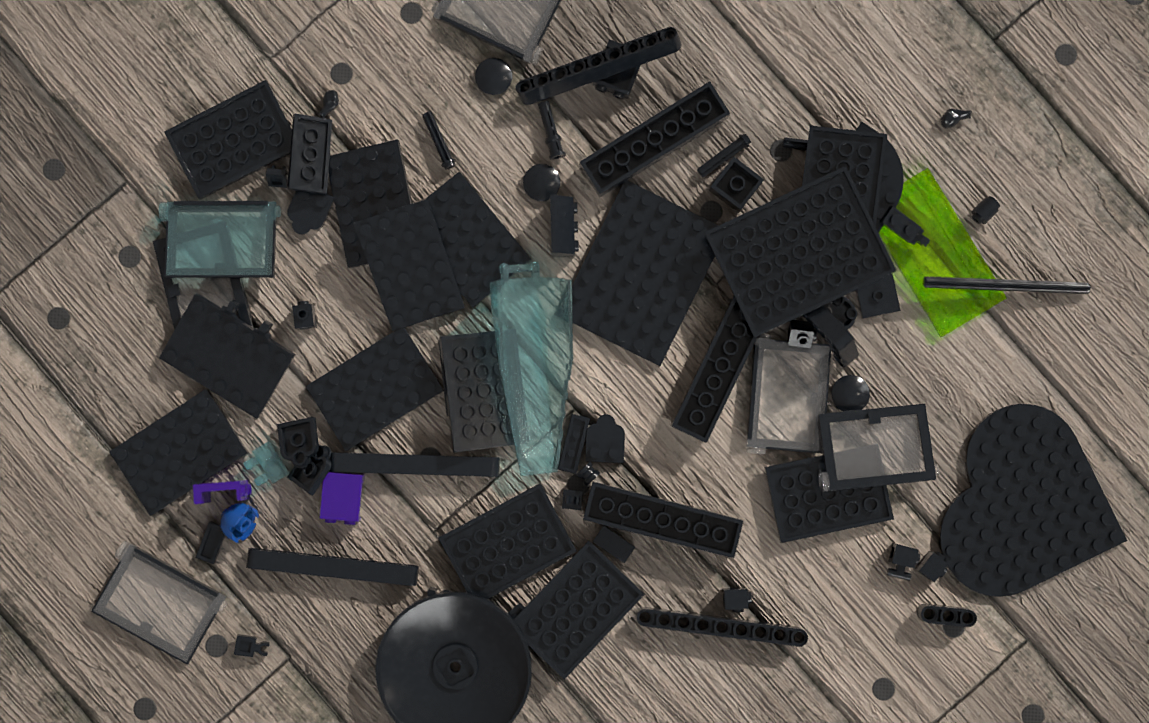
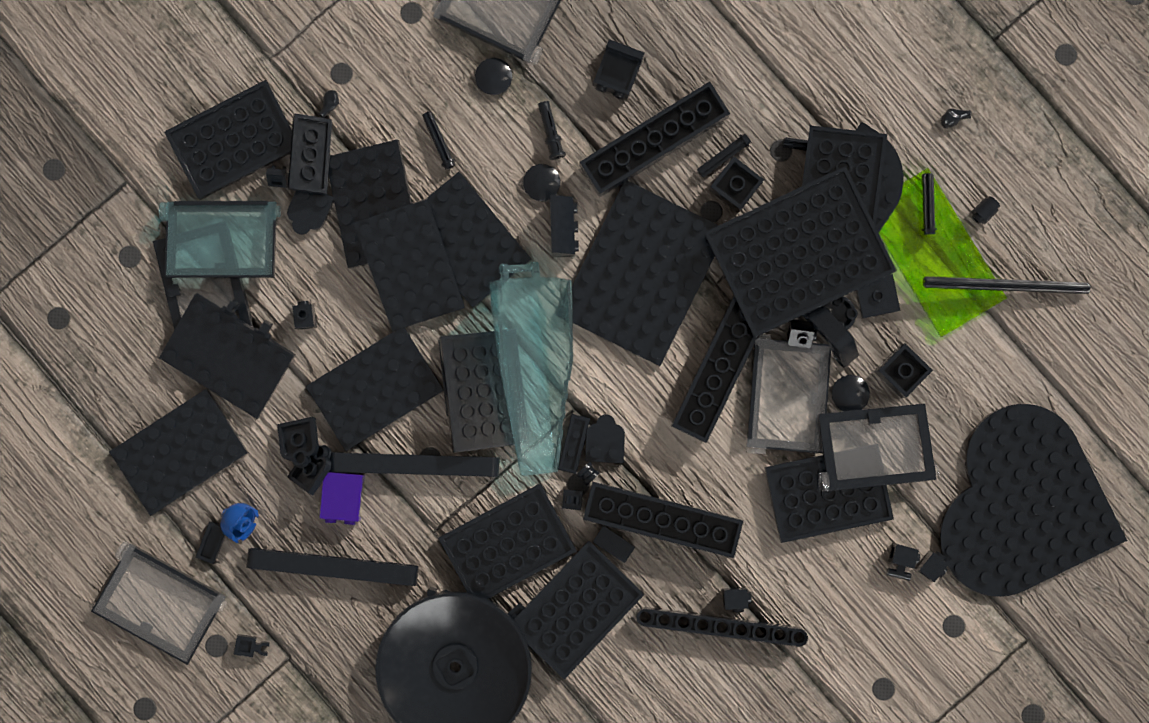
(202, 492): dark purple panel -> none
(270, 462): clear light blue plate -> none
(599, 66): black beam -> none
(903, 370): none -> black brick
(904, 227): black hinge -> none
(928, 204): none -> black axle
(955, 615): black beam -> none

